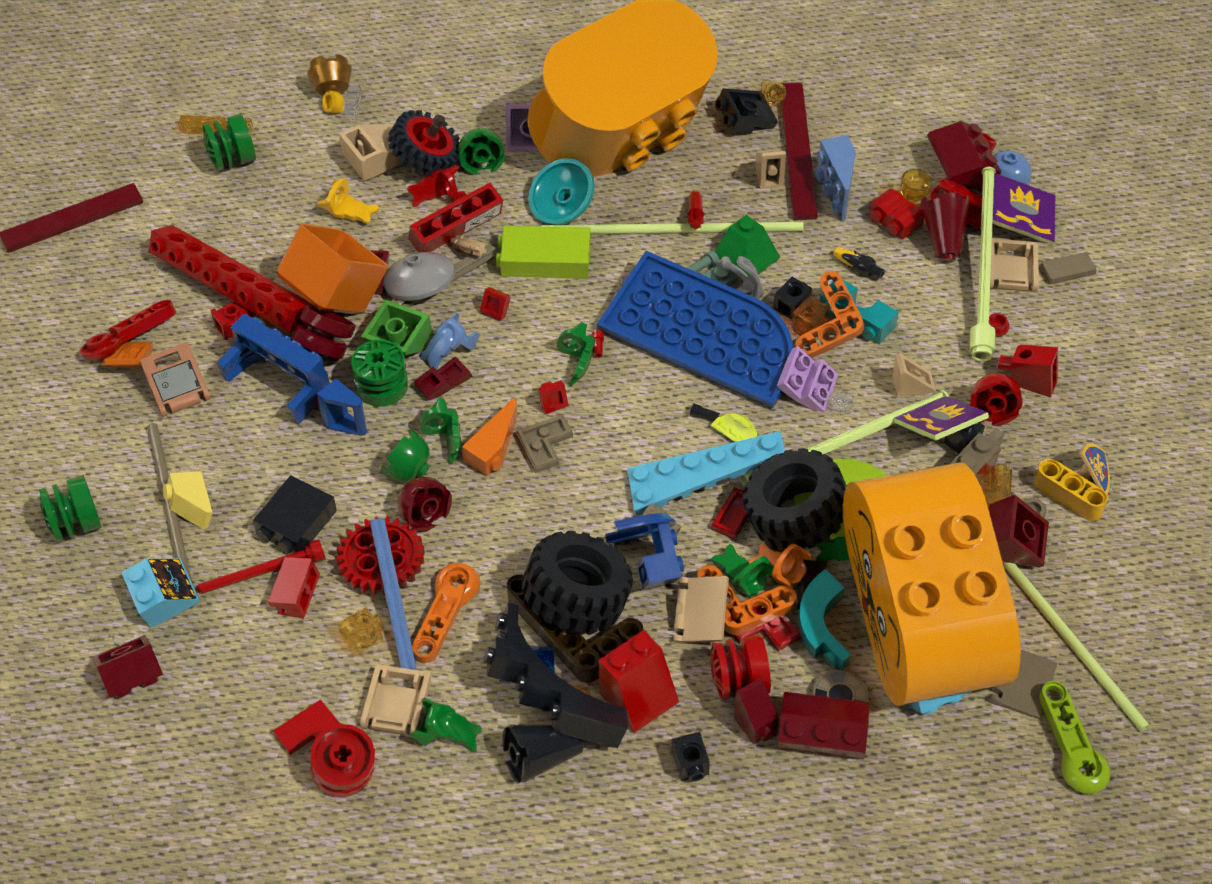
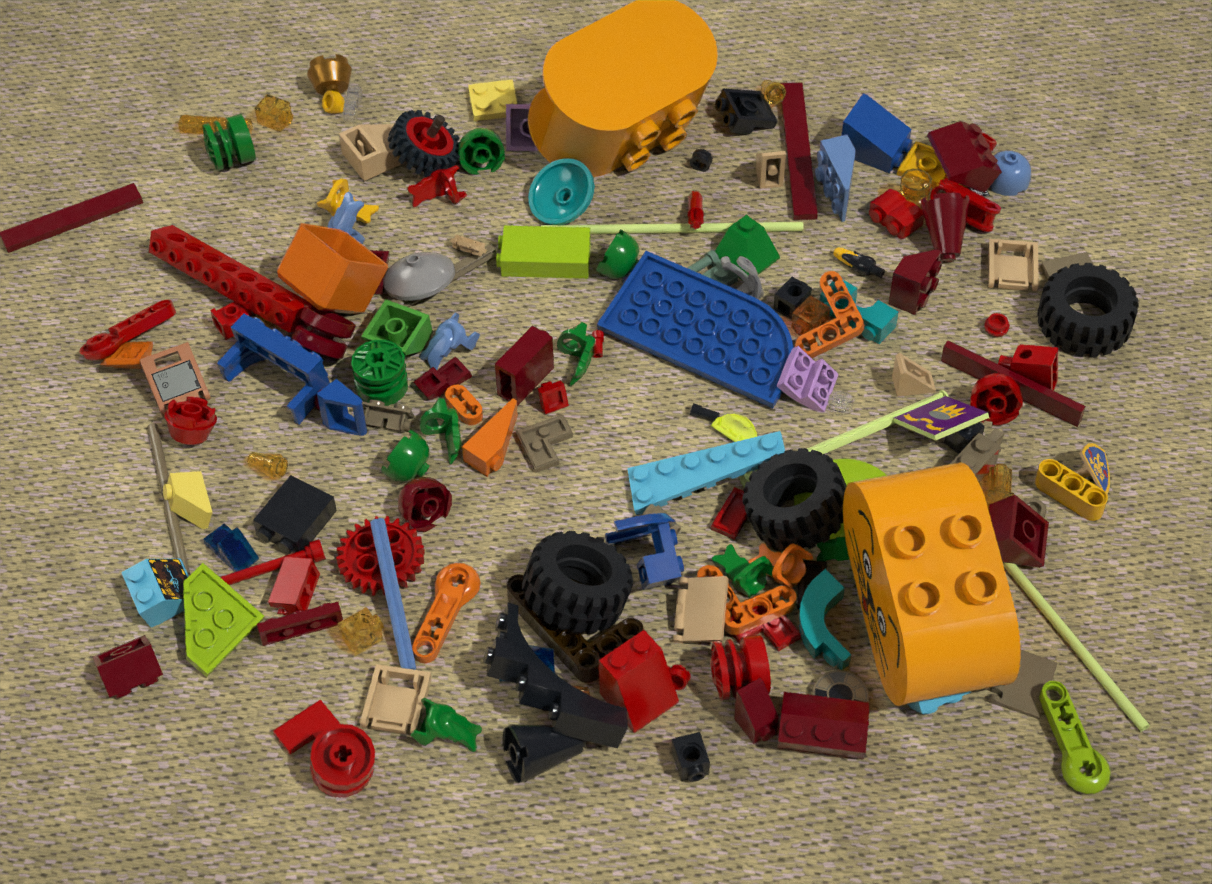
(69, 508): green wheel -> none
(190, 420): none -> red cone
(214, 619): none -> lime plate
(231, 547): none -> clear blue slope
(269, 464): none -> clear yellow cone
(274, 113): none -> clear yellow brick
(300, 623): none -> dark red plate
(346, 217): none -> medium blue hair
(397, 416): none -> dark tan hinge
(456, 219): red brick -> none
(468, 401): none -> orange beam
(490, 99): none -> light yellow plate
(495, 303): red tile -> none
(524, 365): none -> dark red brick
(619, 257): none -> green cylinder
(679, 676): none -> red plate
(701, 160): none -> black bush
(876, 135): none -> blue slope
(914, 280): none -> dark red slope
(924, 158): none -> yellow tile
(1017, 209): flag -> none
(1032, 392): none -> dark red tile
(1084, 332): none -> black tyre

